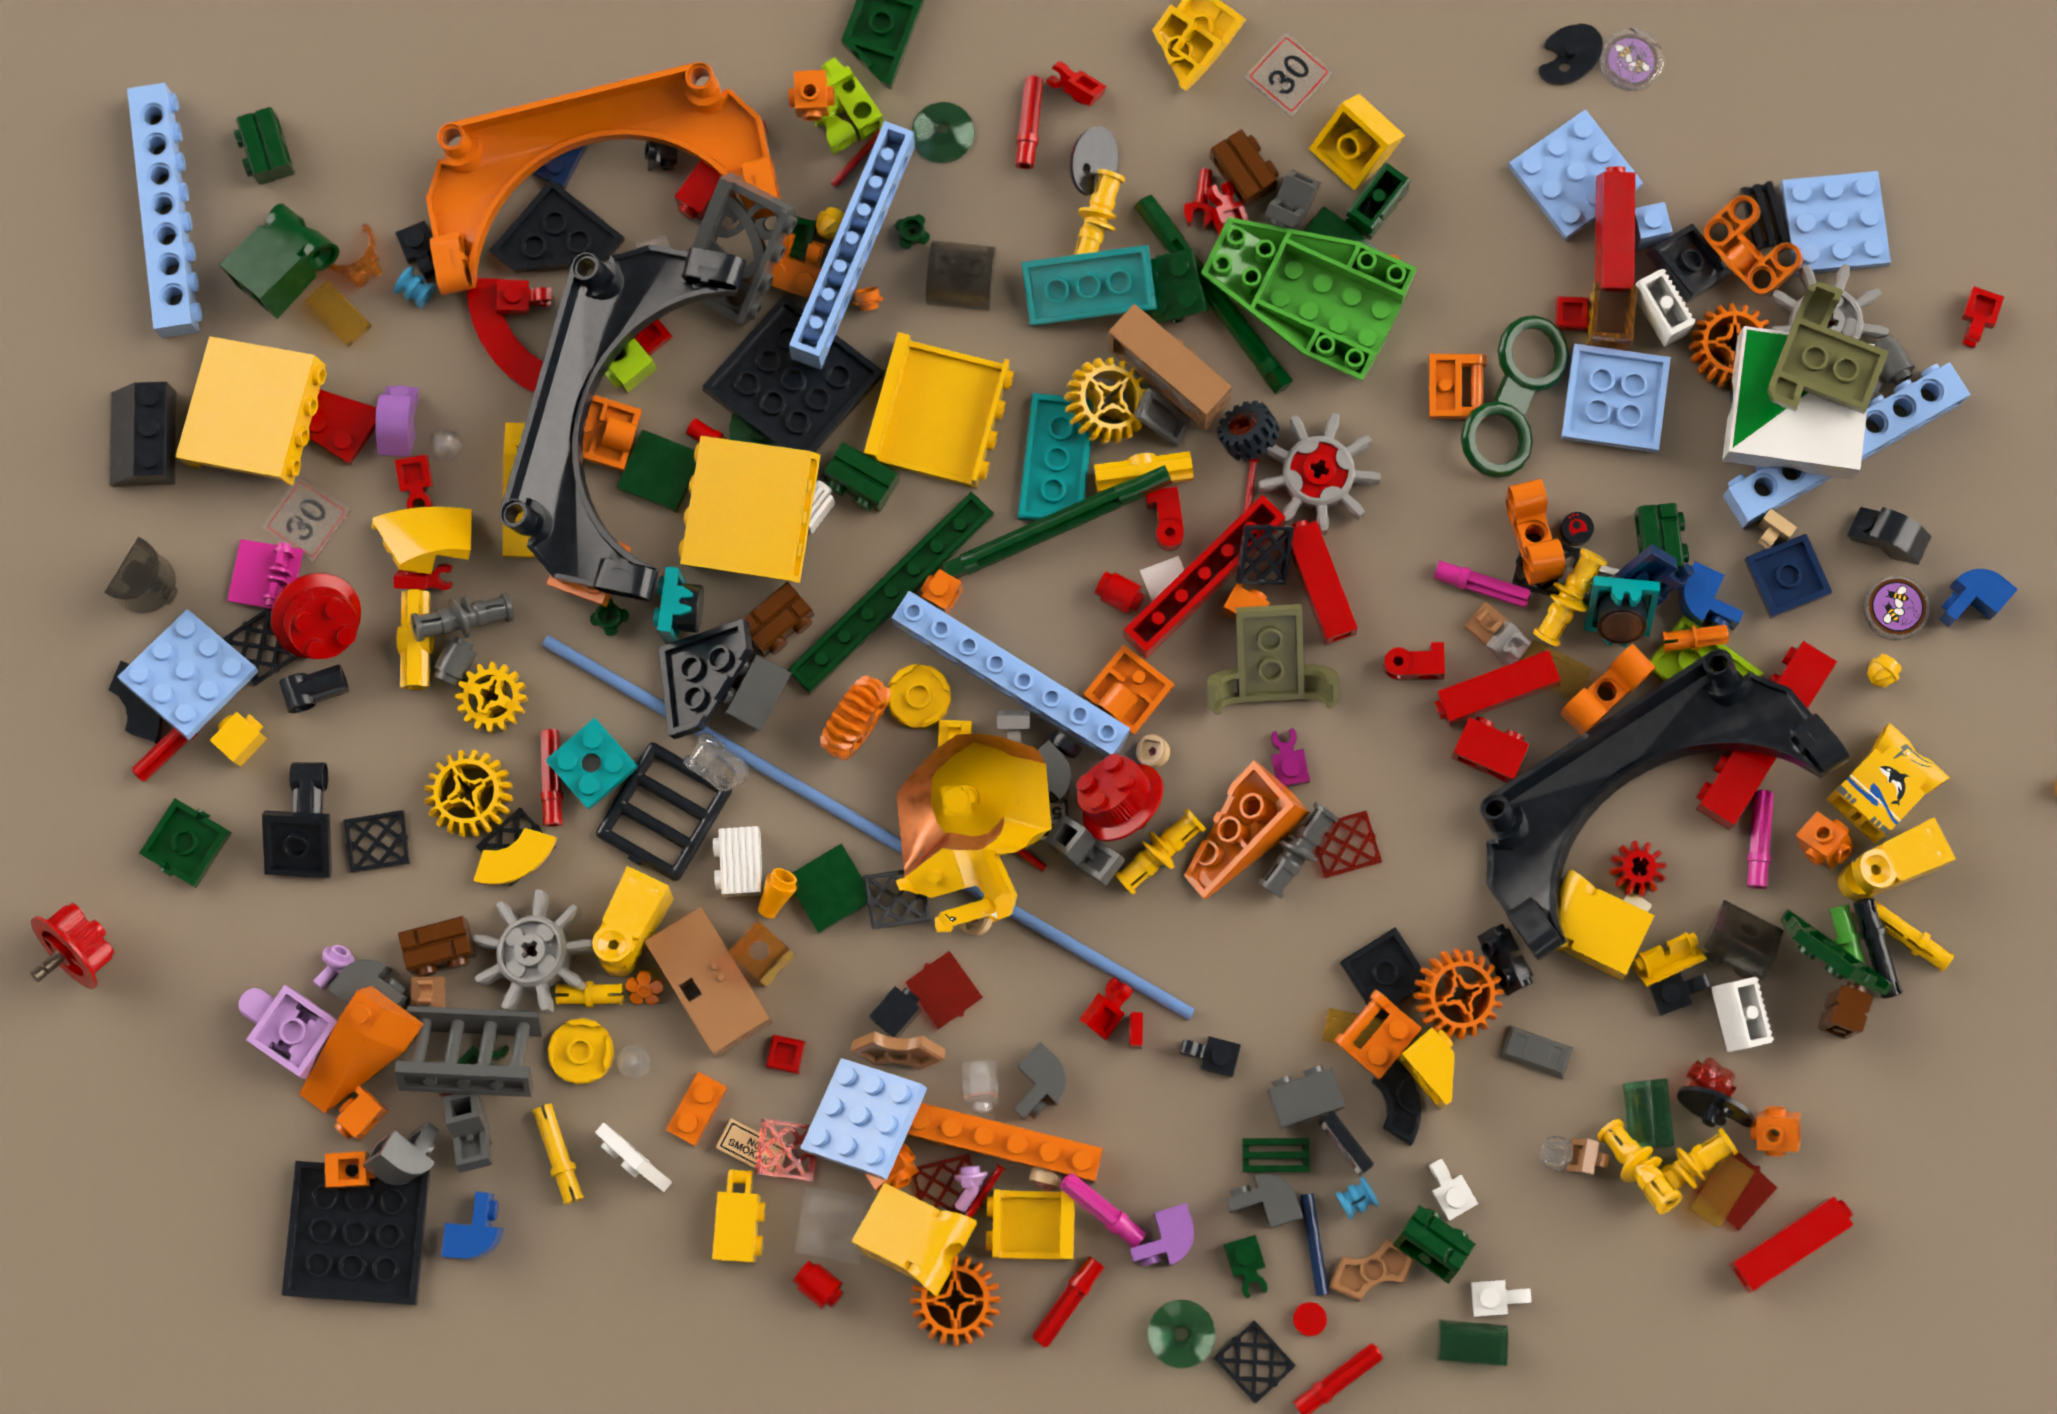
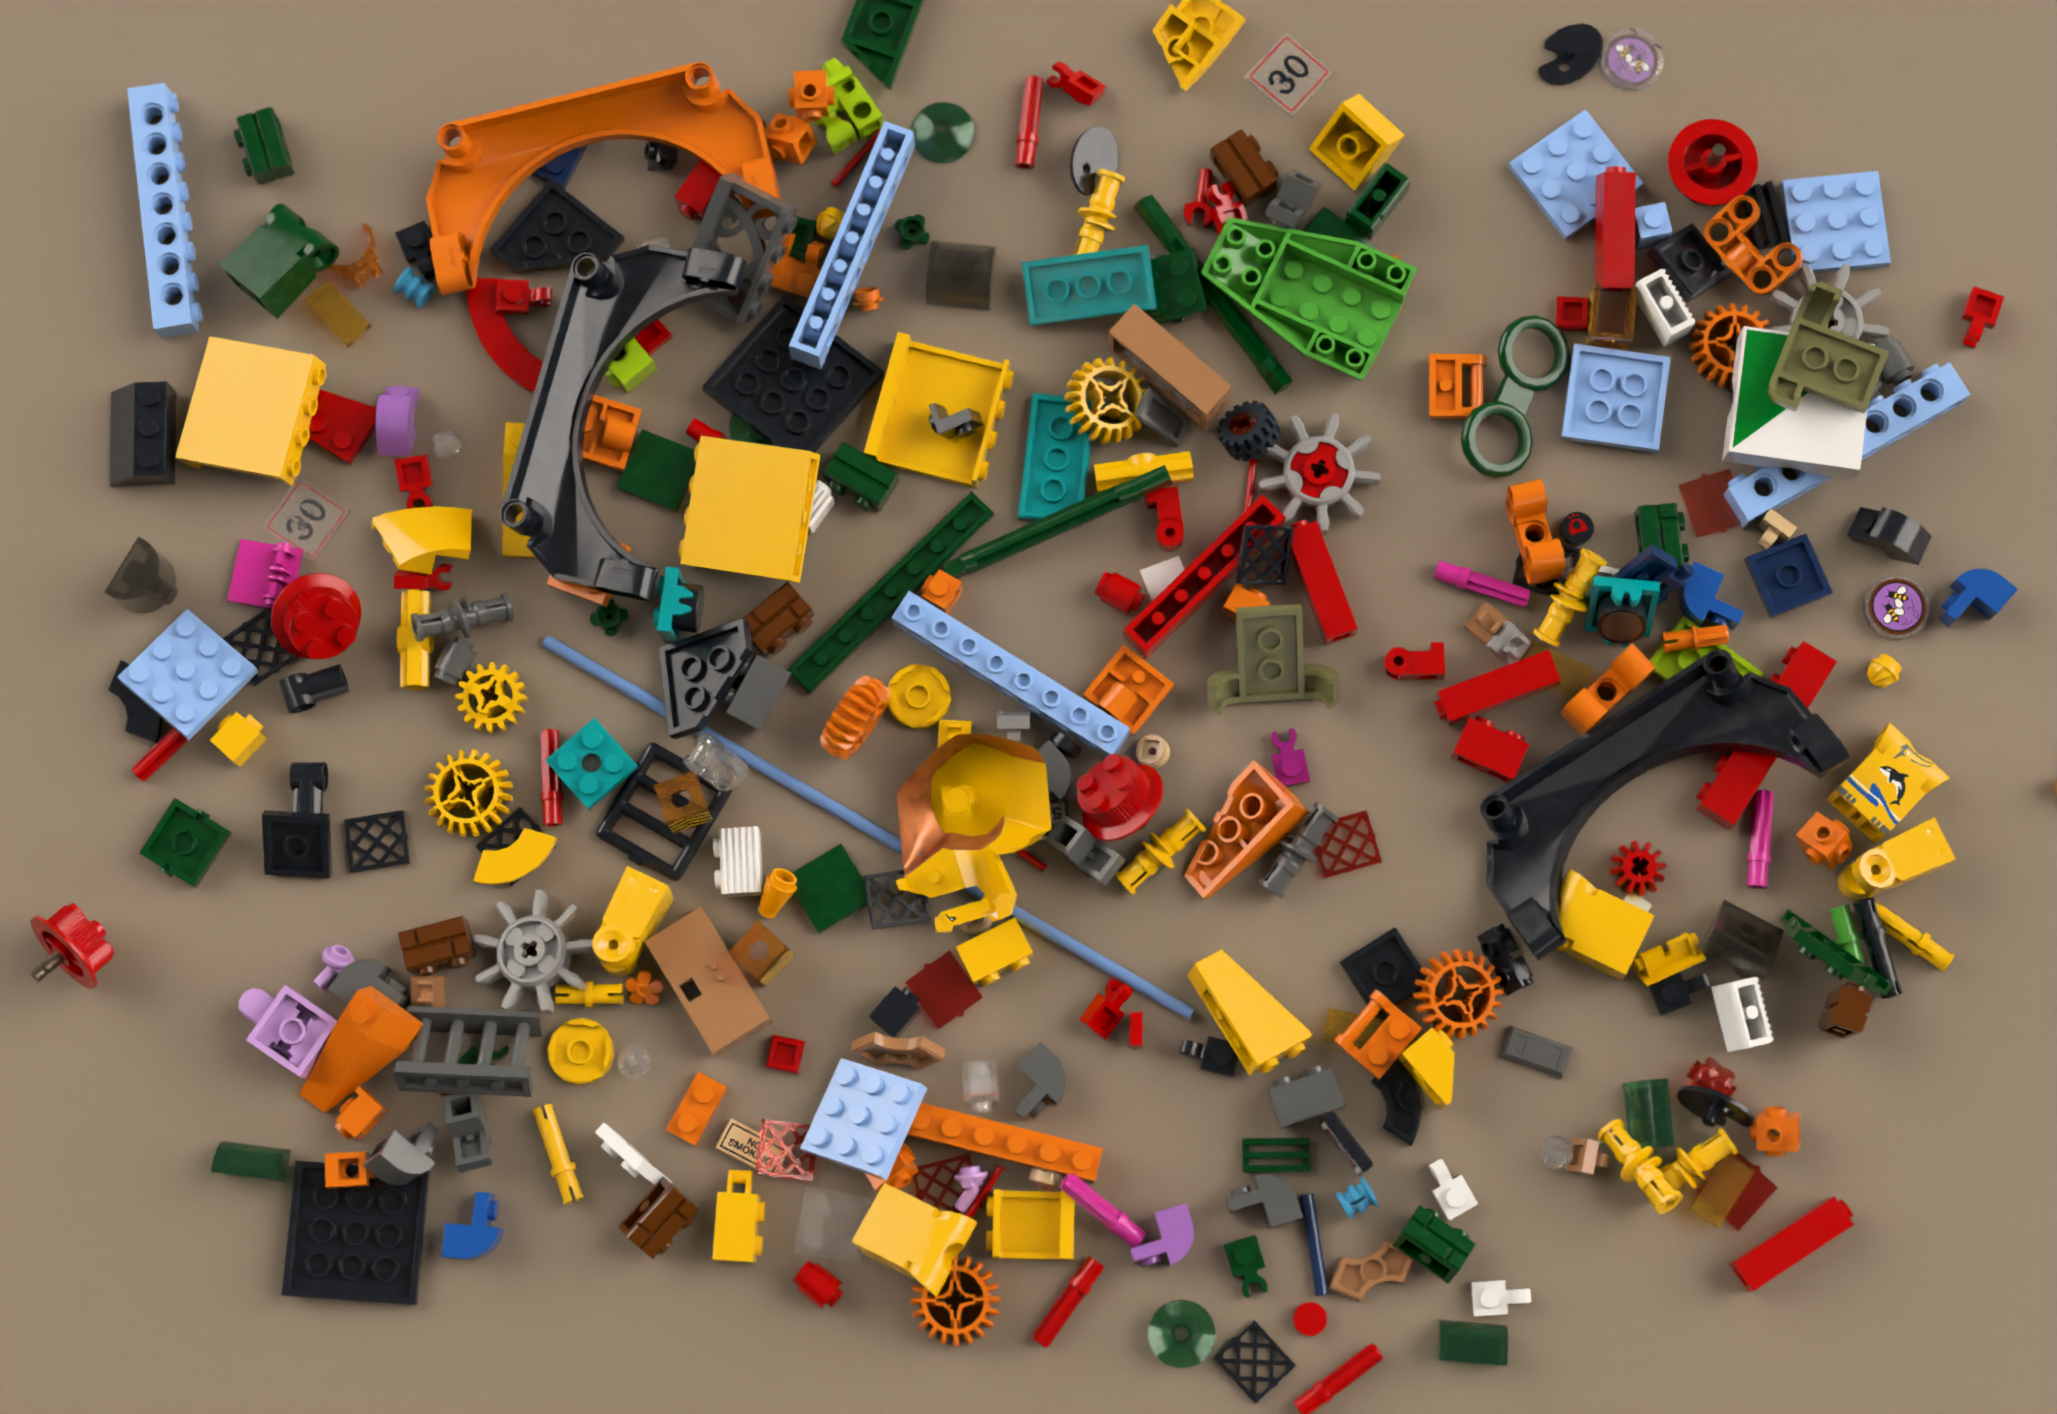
(251, 1161): none -> clear green brick
(658, 1218): none -> reddish brown brick
(686, 817): none -> clear orange piece
(789, 138): none -> orange brick
(957, 425): none -> bracket
(995, 952): none -> yellow brick
(1247, 1014): none -> yellow slope
(1707, 503): none -> clear red piece
(1712, 162): none -> red piece

